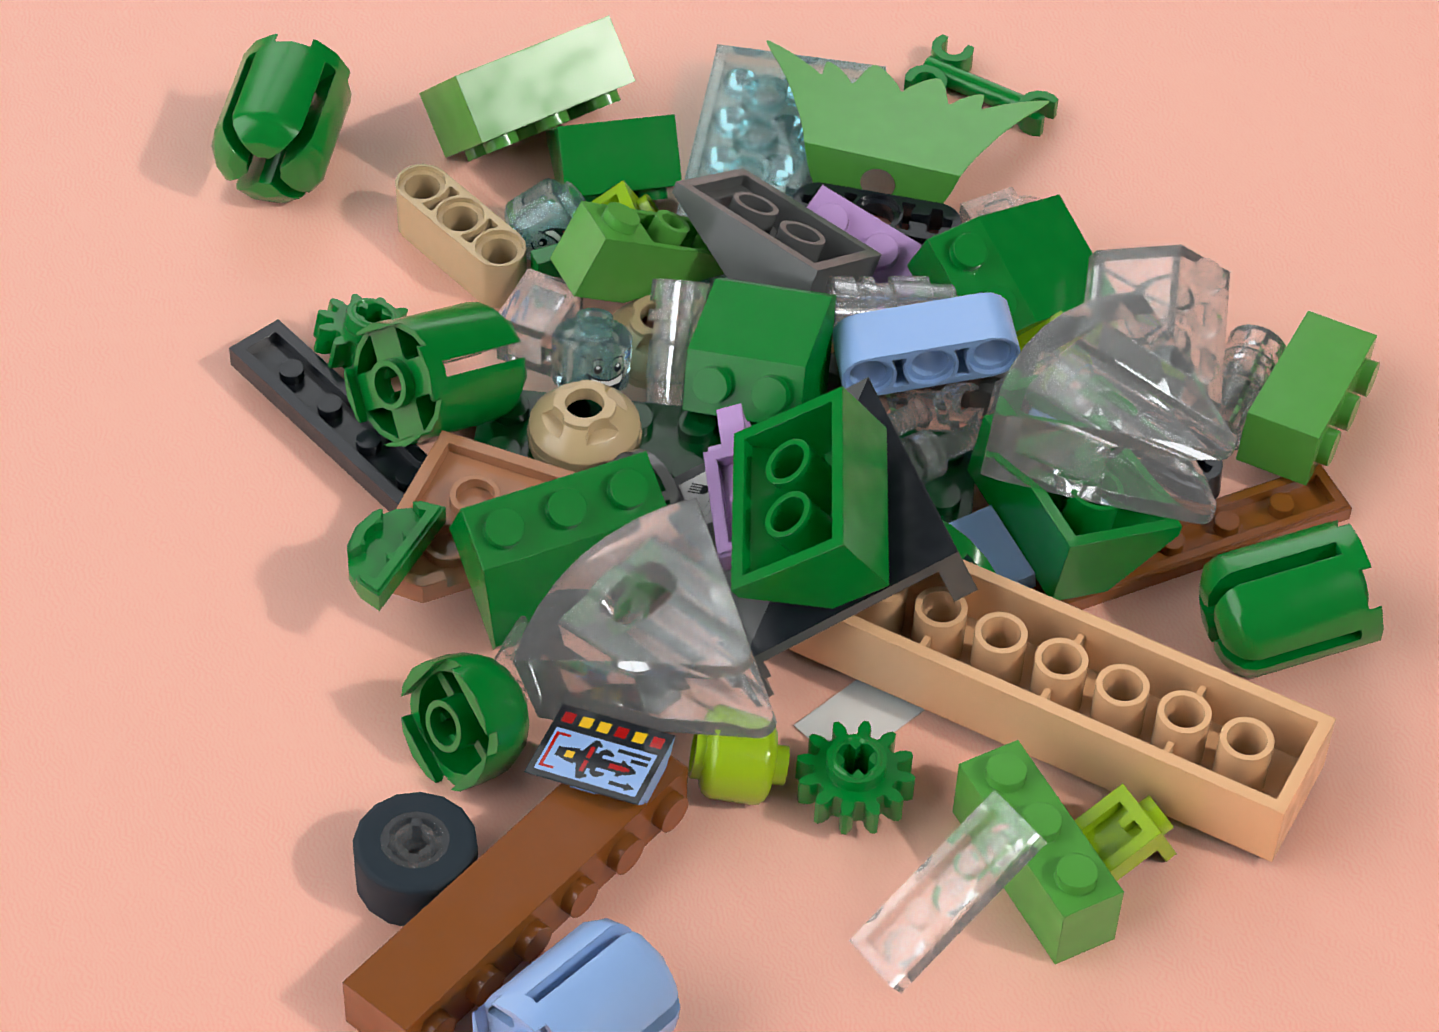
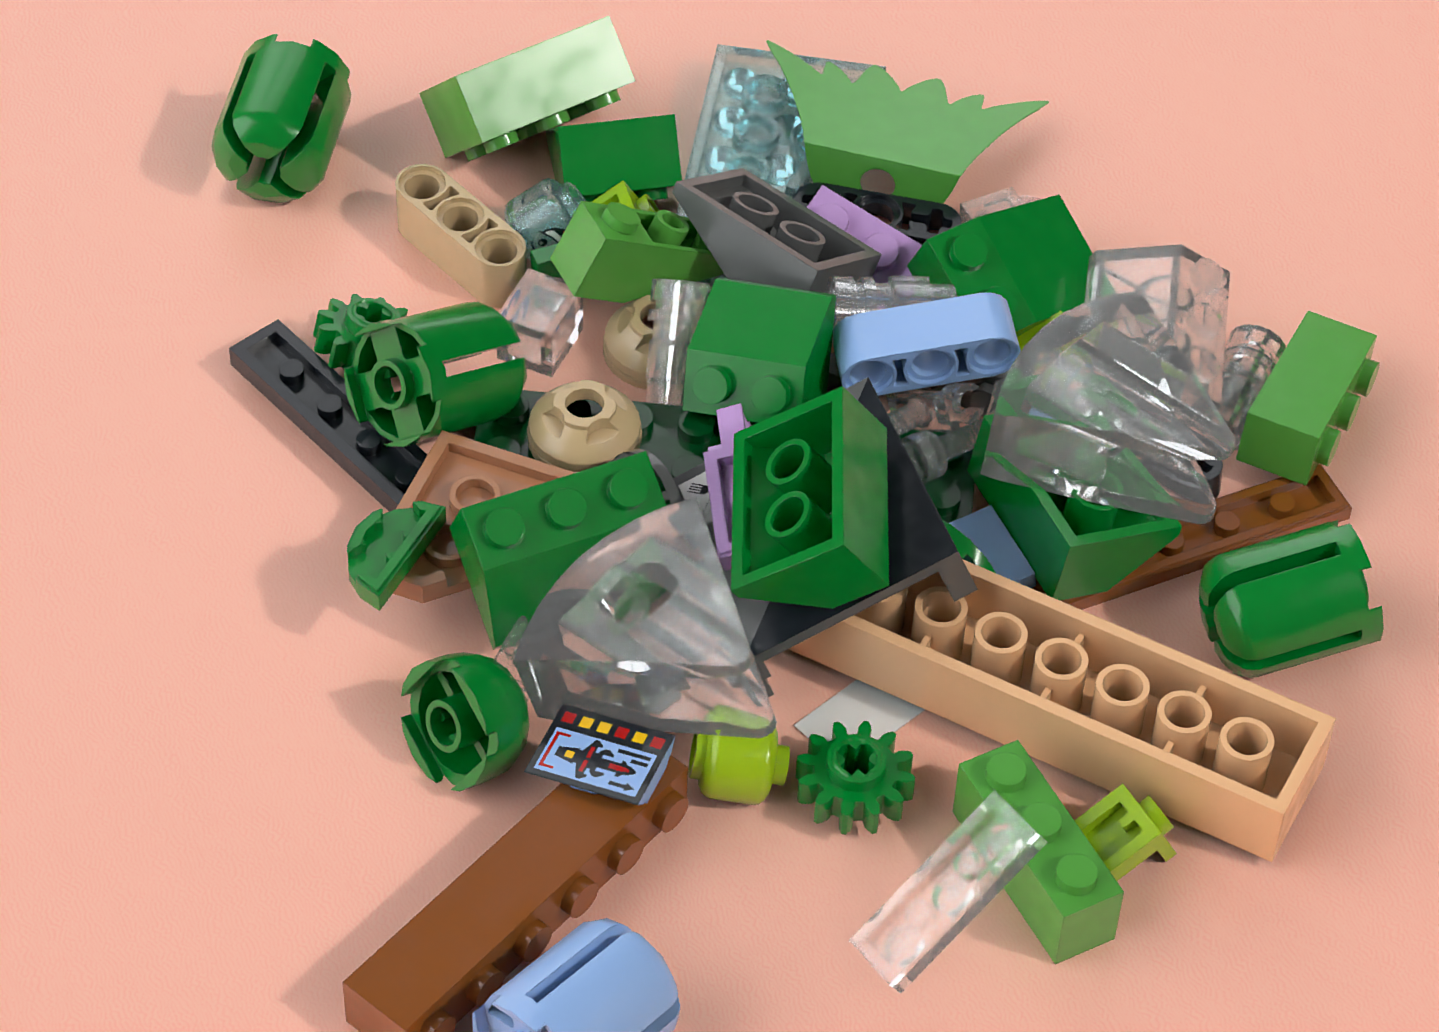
(410, 853): black wheel -> none
(592, 349): clear light blue head -> none
(956, 75): green bar -> none

